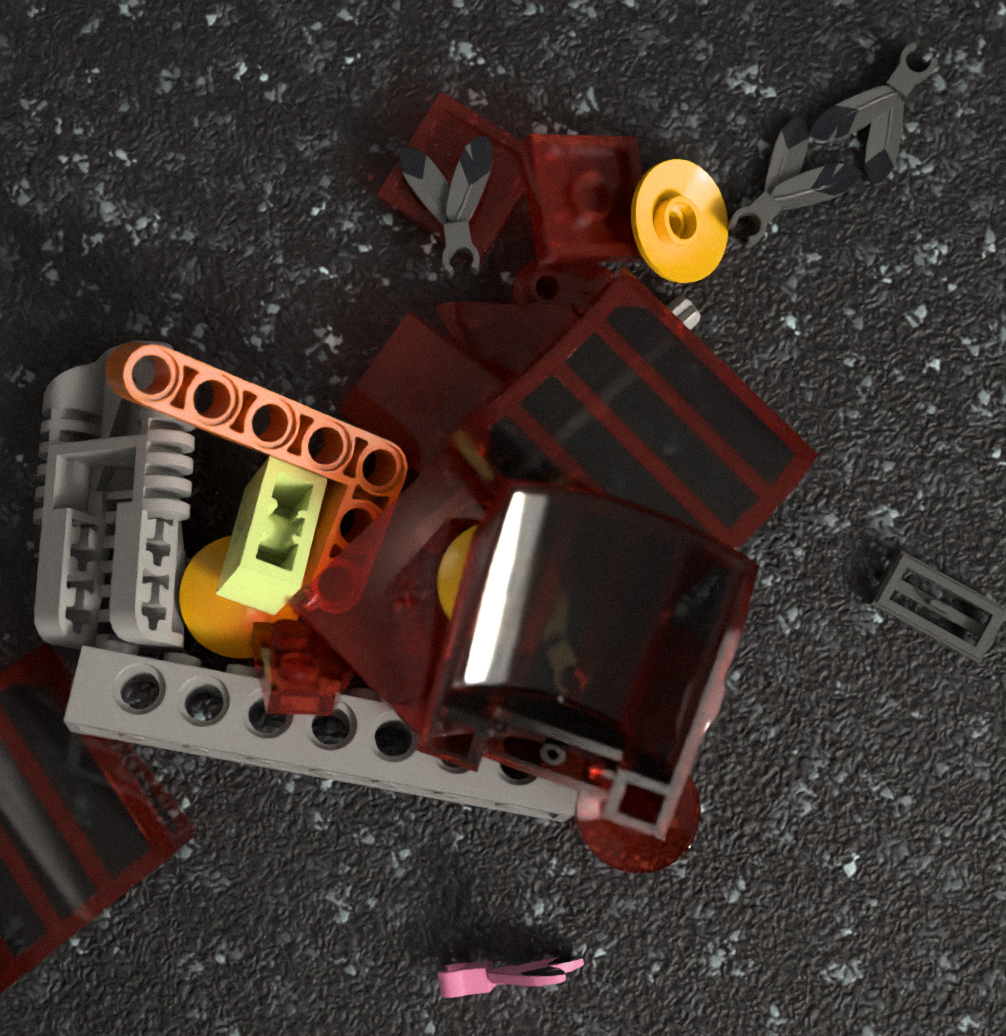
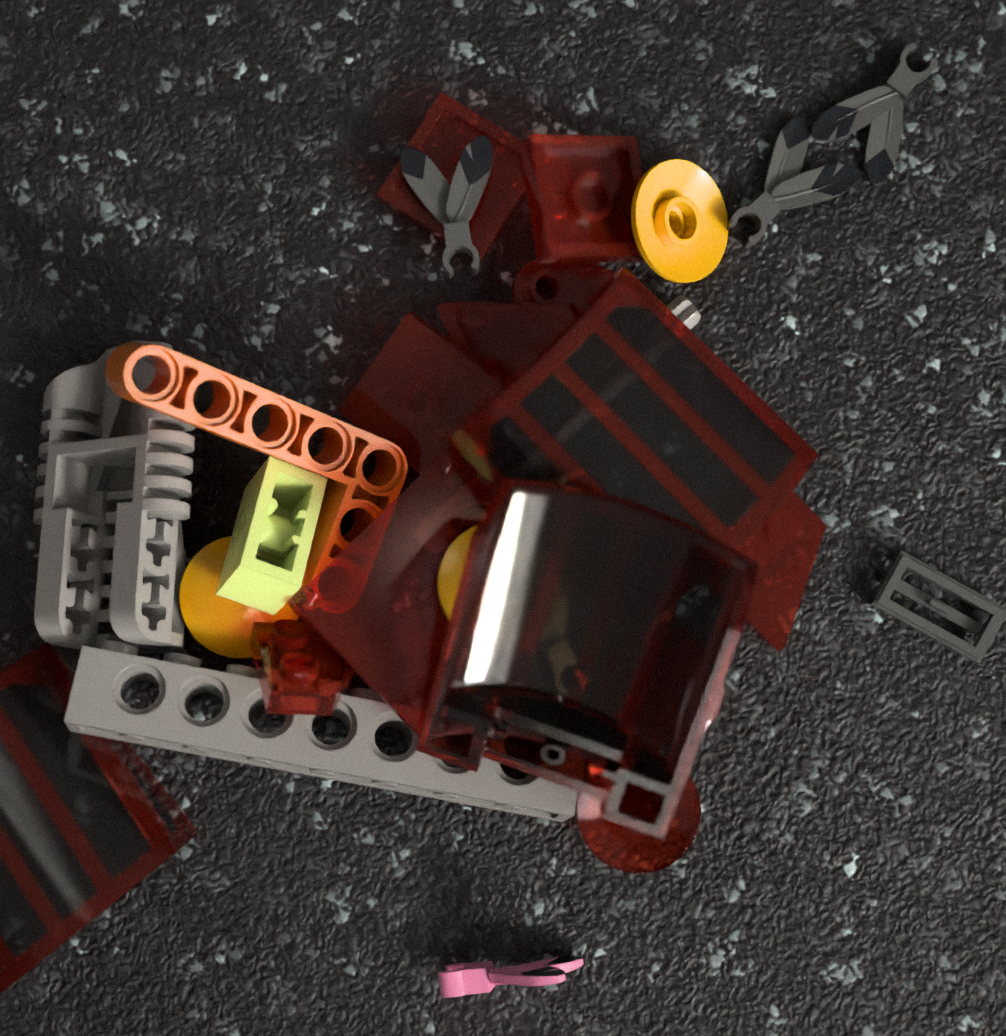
(786, 553): none -> clear red wing

